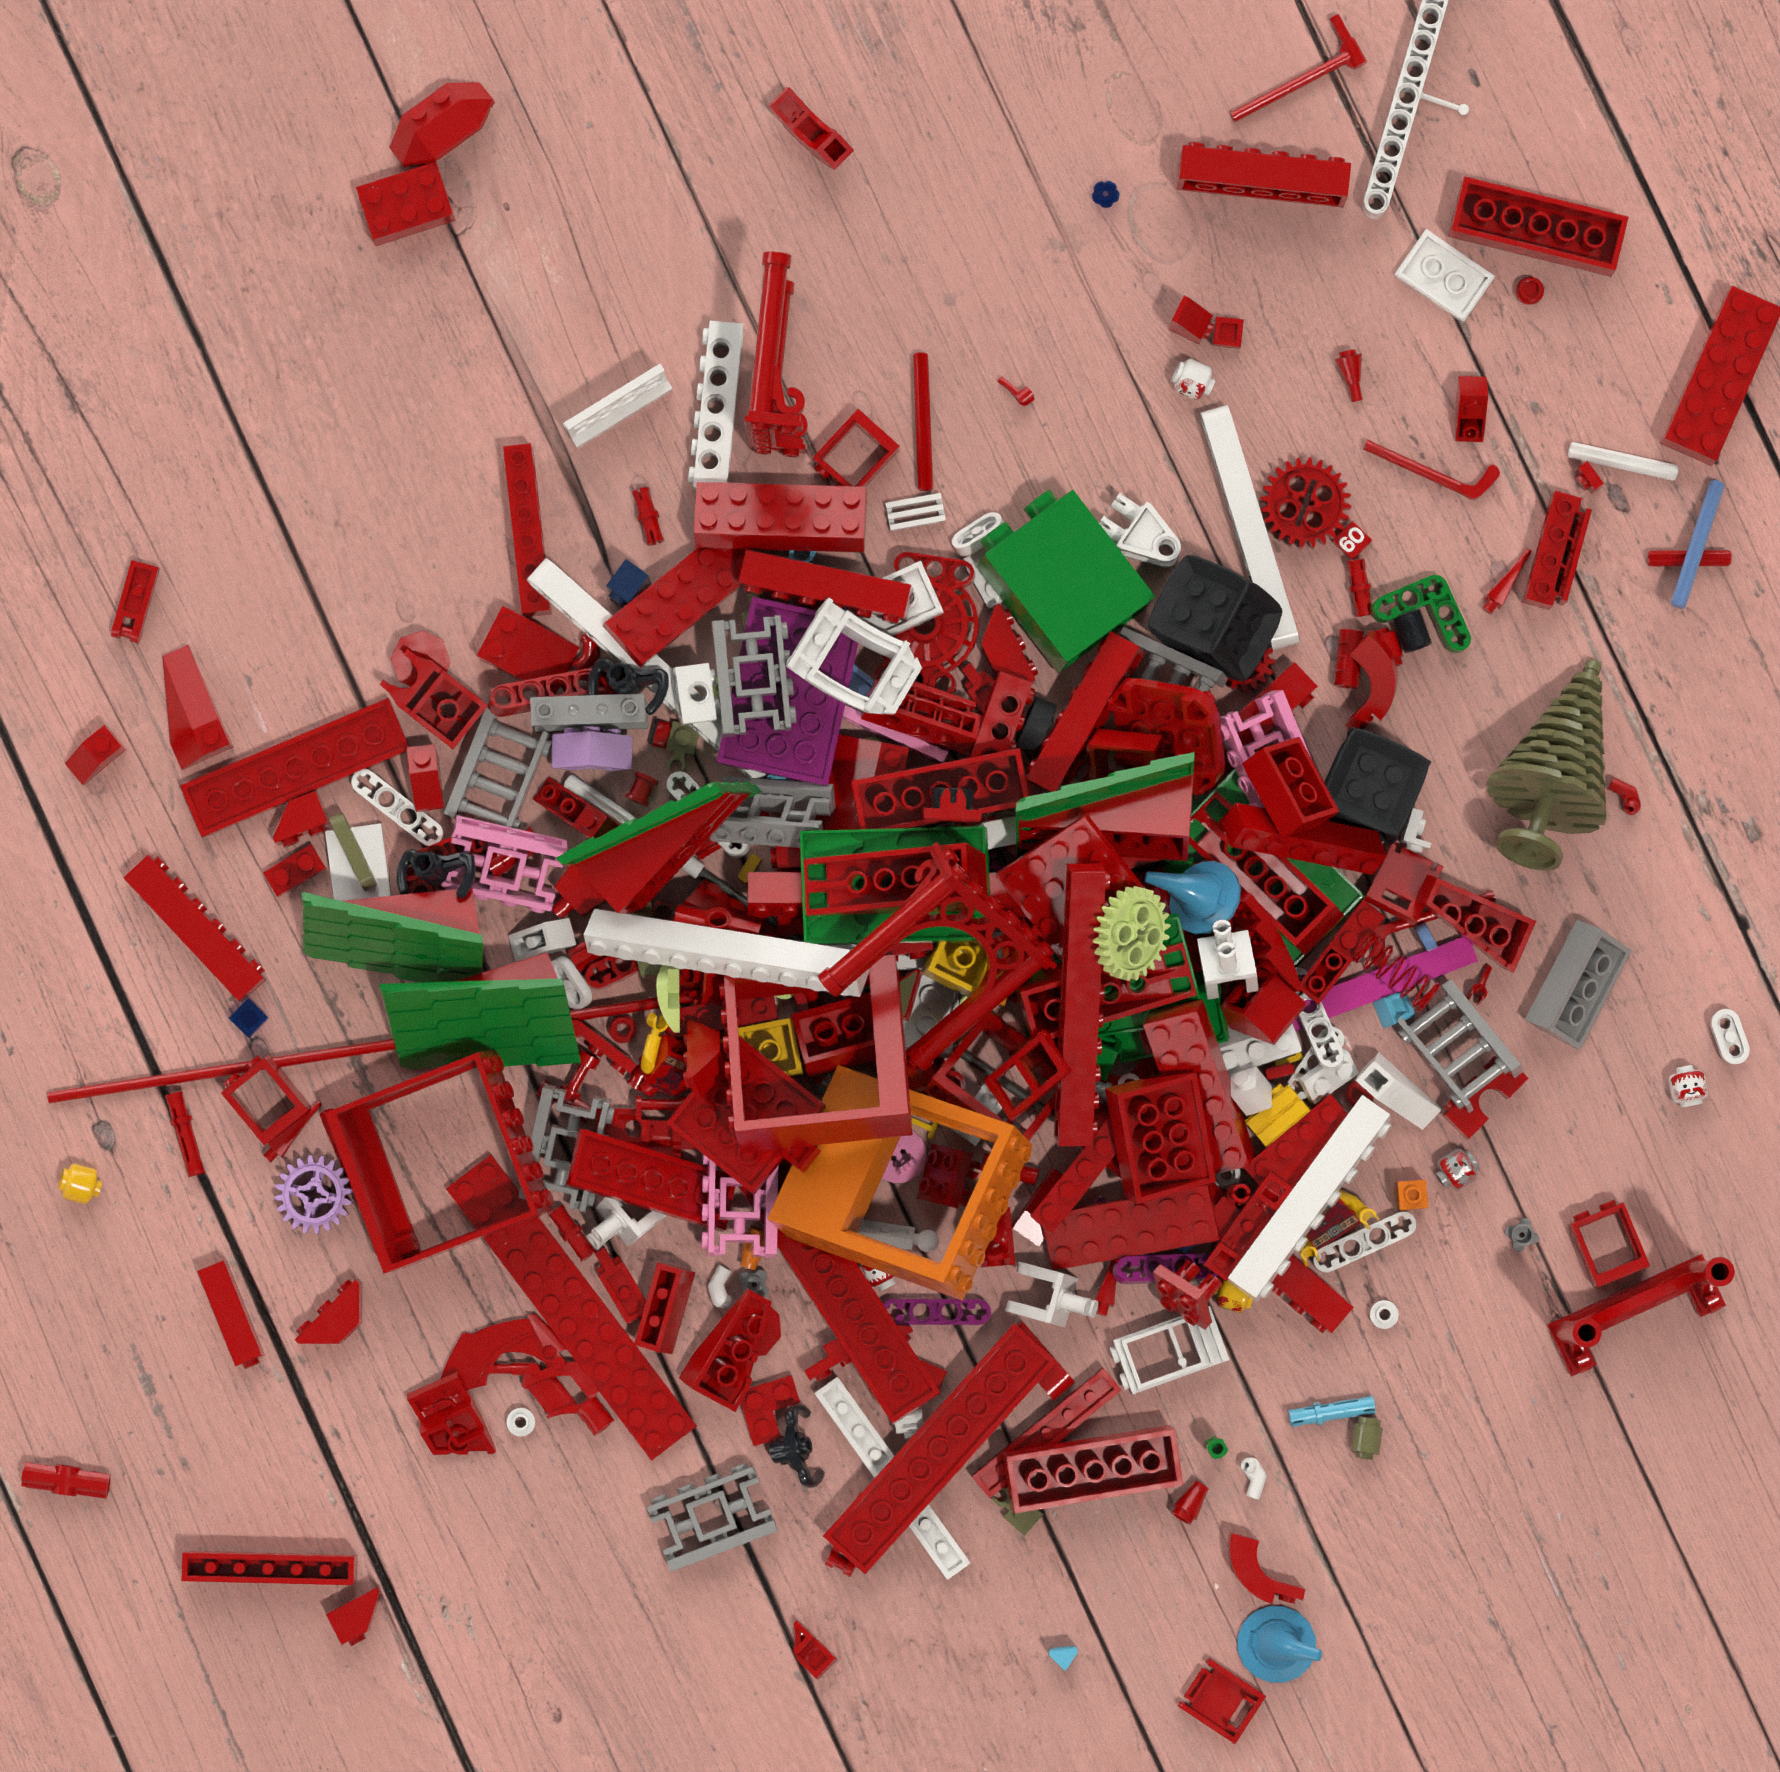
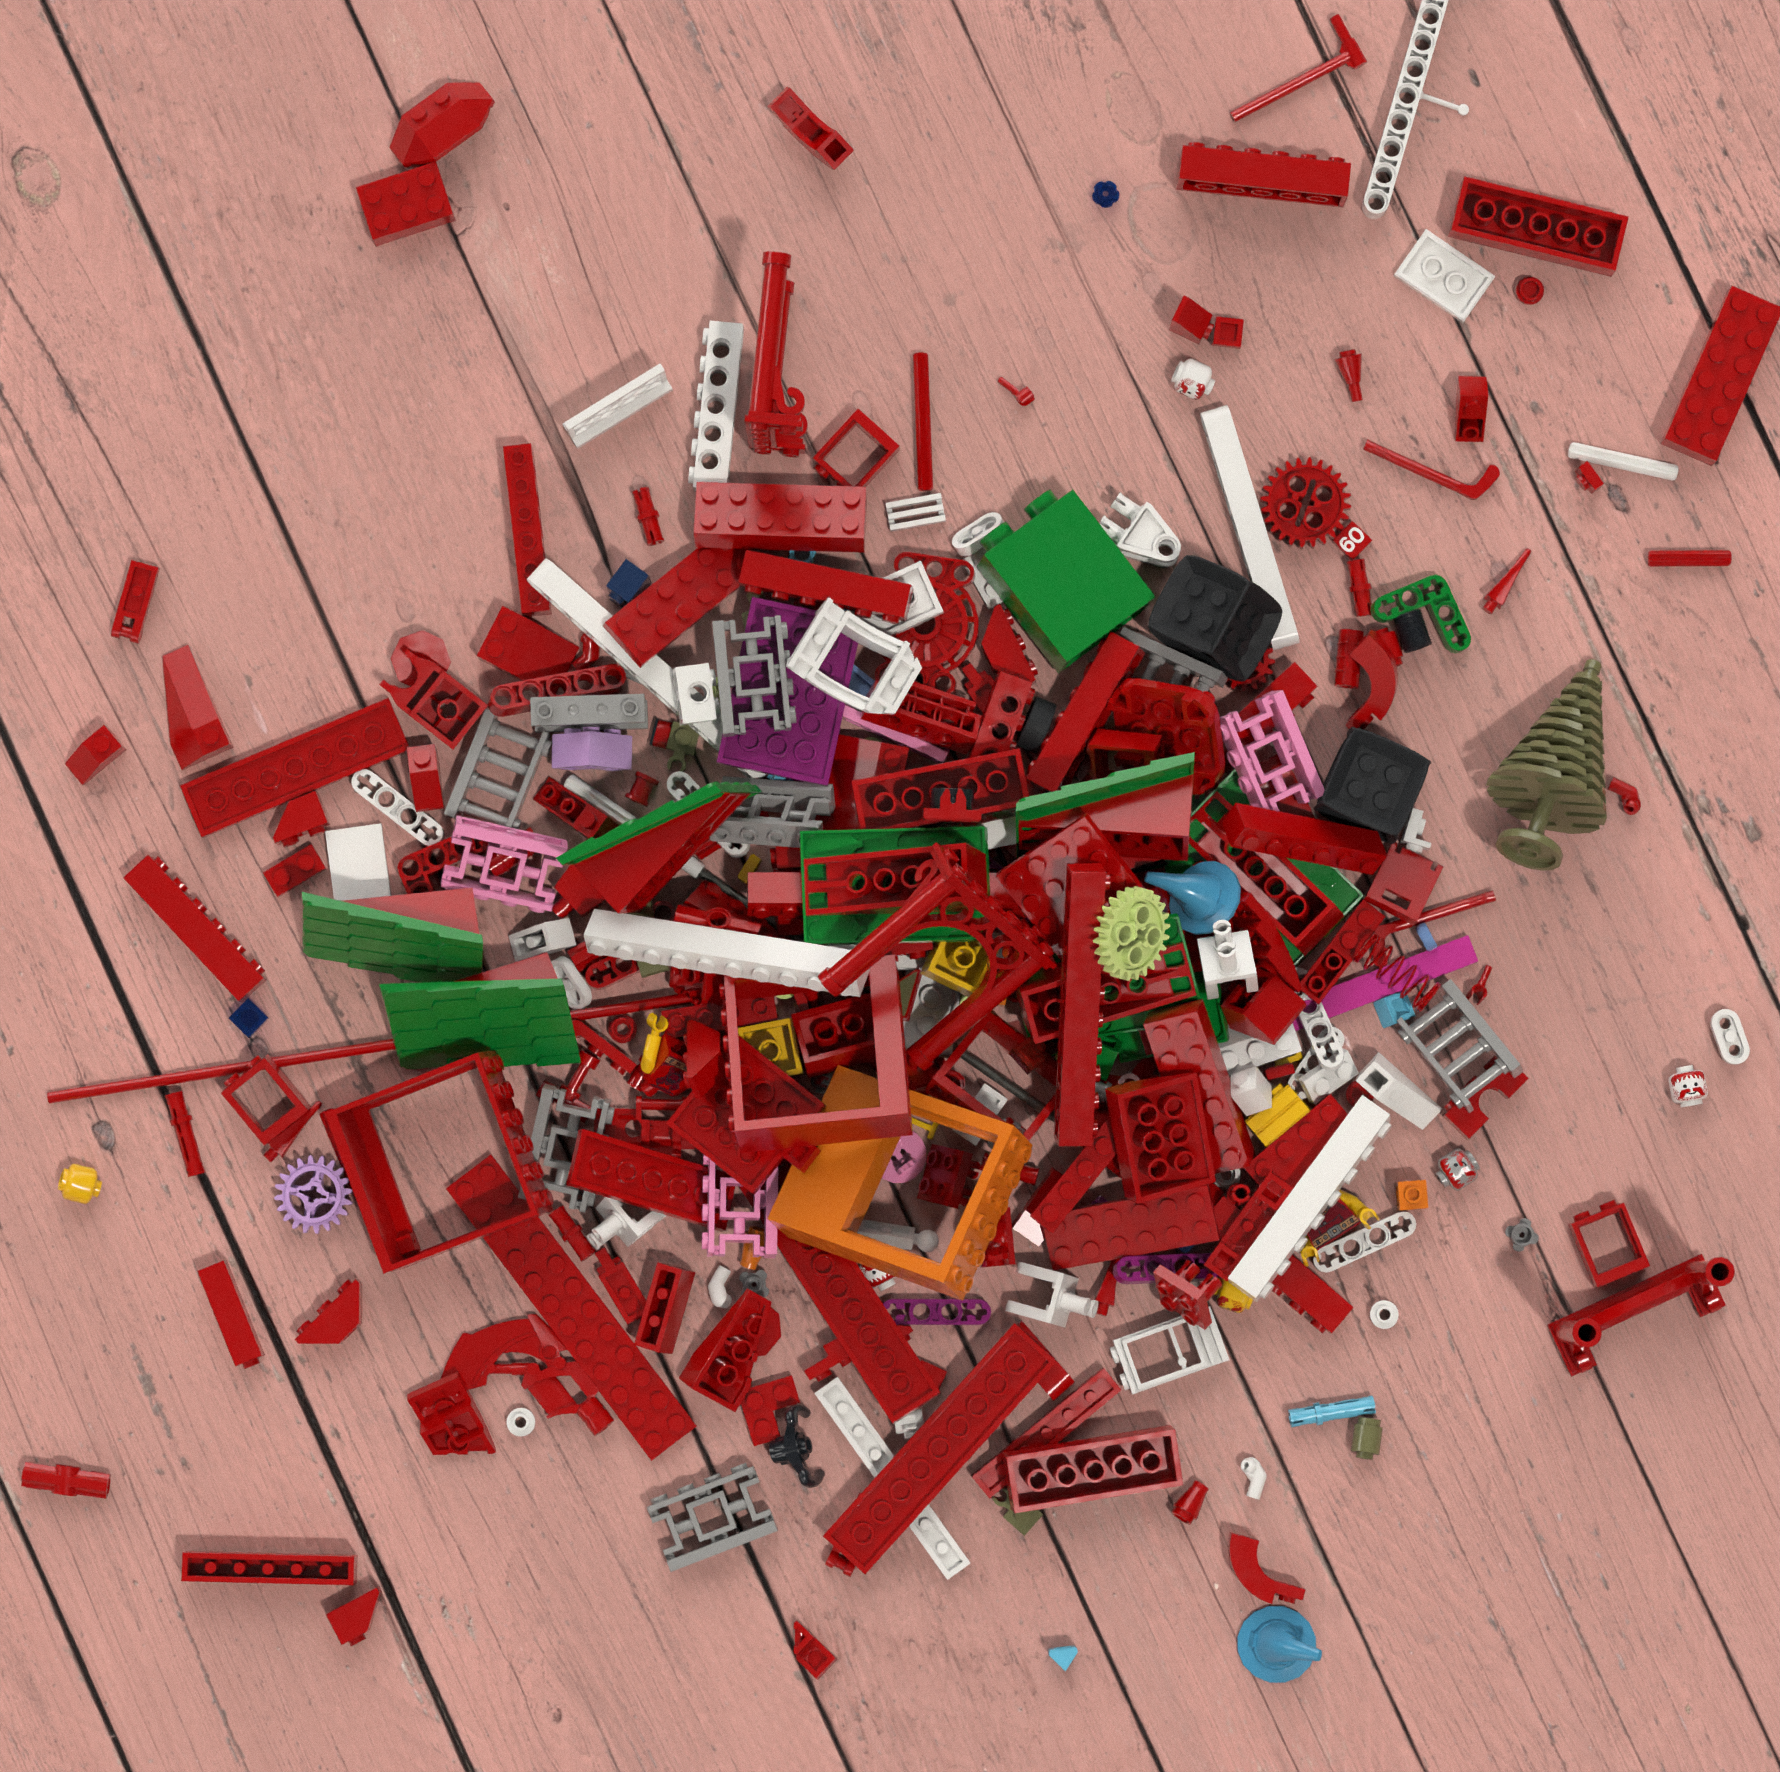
(353, 851): olive beam -> none
(435, 868): black piece -> none
(626, 680): black piece -> none
(668, 996): yellowish green brick -> none
(1017, 1059): red window -> none
(1216, 1447): green bar -> none
(1217, 1697): red container -> none
(1290, 787): red brick -> none
(1486, 925): red wedge -> none
(1551, 549): red brick -> none
(1578, 984): light grey slope -> none
(1697, 544): medium blue axle -> none

